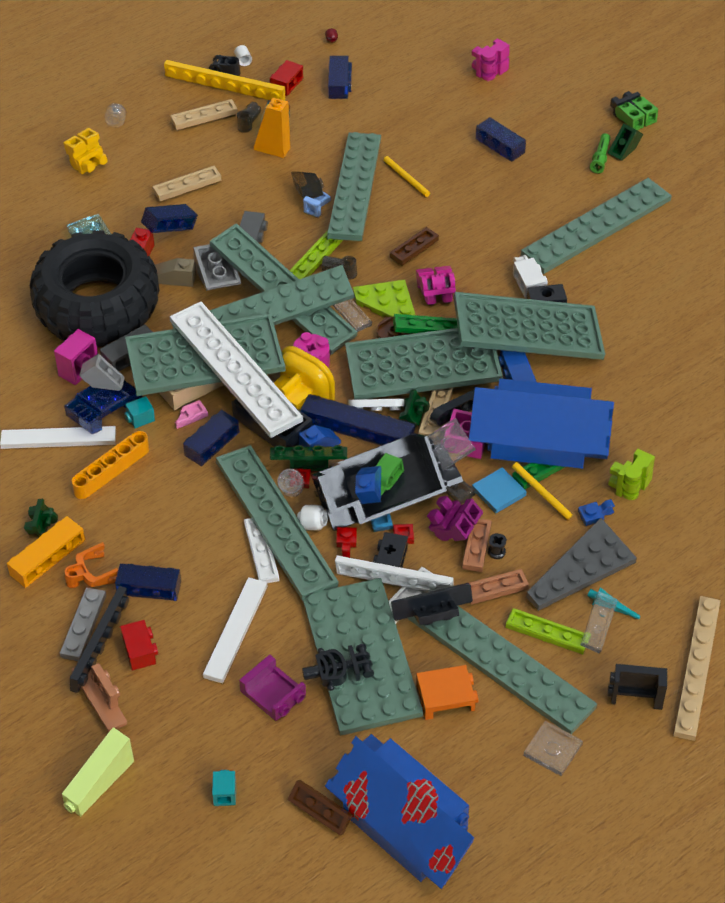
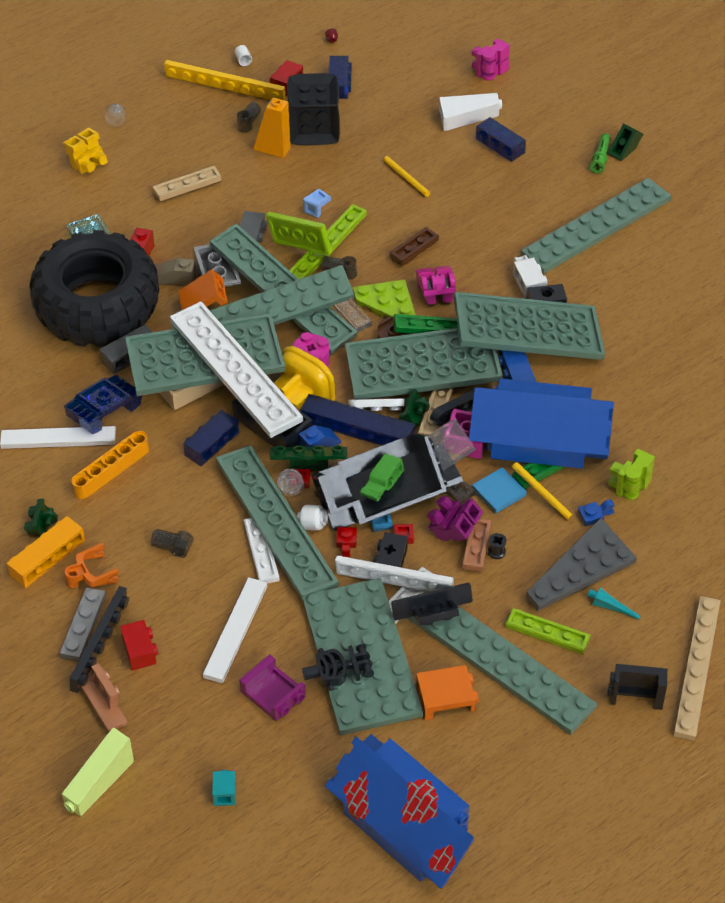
(73, 353): dark pink brick -> none
(101, 374): light grey slope -> none
(139, 412): teal brick -> none
(149, 581): clear blue brick -> none
(169, 218): clear blue brick -> none
(177, 543): none -> clear smoke piece
(191, 413): bright pink tile -> none
(204, 114): tan plate -> none
(204, 289): none -> orange panel
(226, 64): black piece -> none
(299, 233): none -> lime tile
(307, 184): clear smoke slope -> none
(313, 109): none -> black piece
(320, 807): reddish brown plate -> none
(354, 187): sand green plate -> none
(368, 485): blue slope -> none
(468, 109): none -> white slope
(498, 586): nougat plate -> none
(553, 748): clear tile -> none
(599, 622): clear tile -> none
(634, 110): bright green hips -> none

